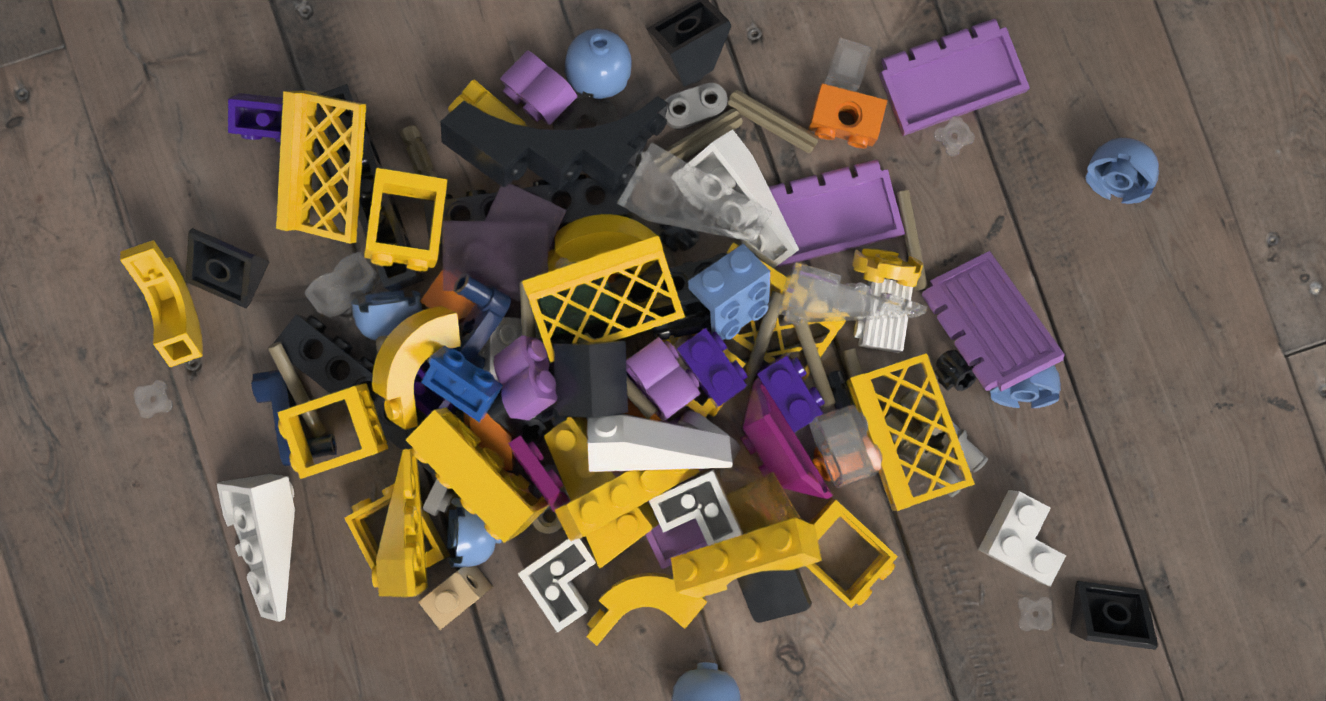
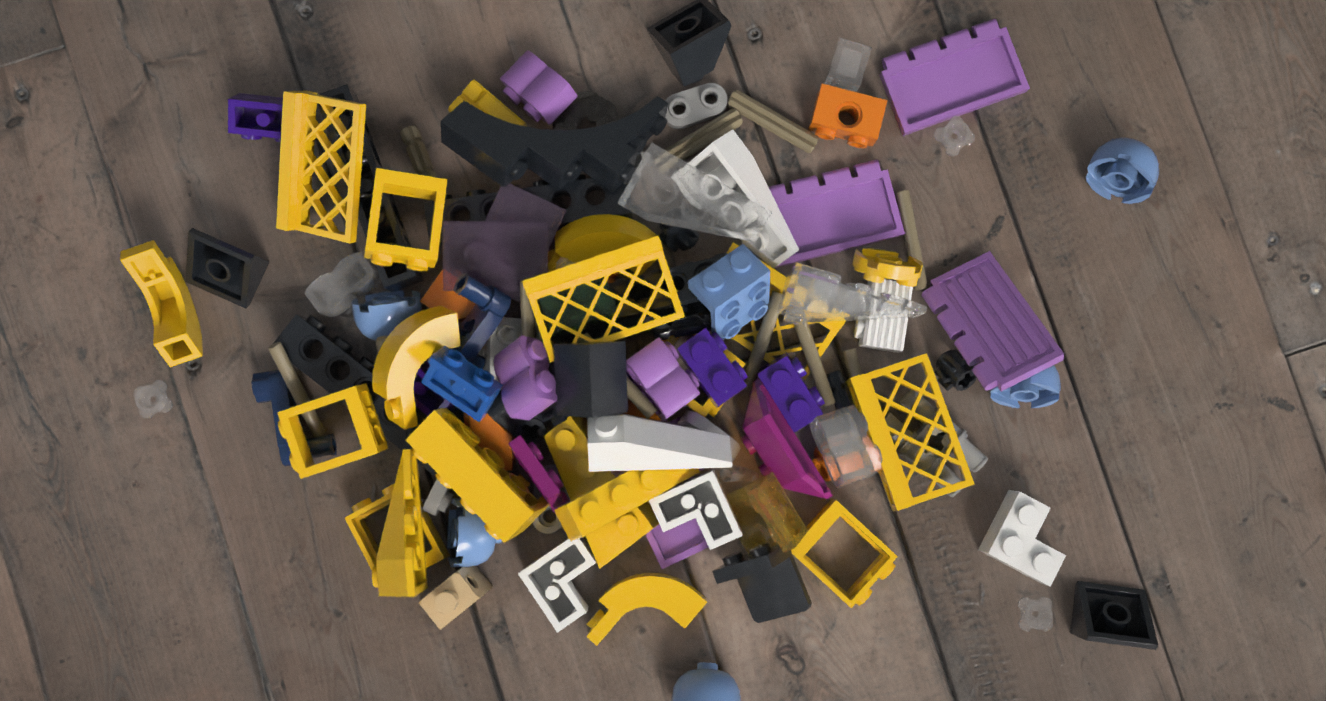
(264, 522): white wedge -> none
(598, 63): medium blue cylinder -> none
(766, 549): yellow arch -> none

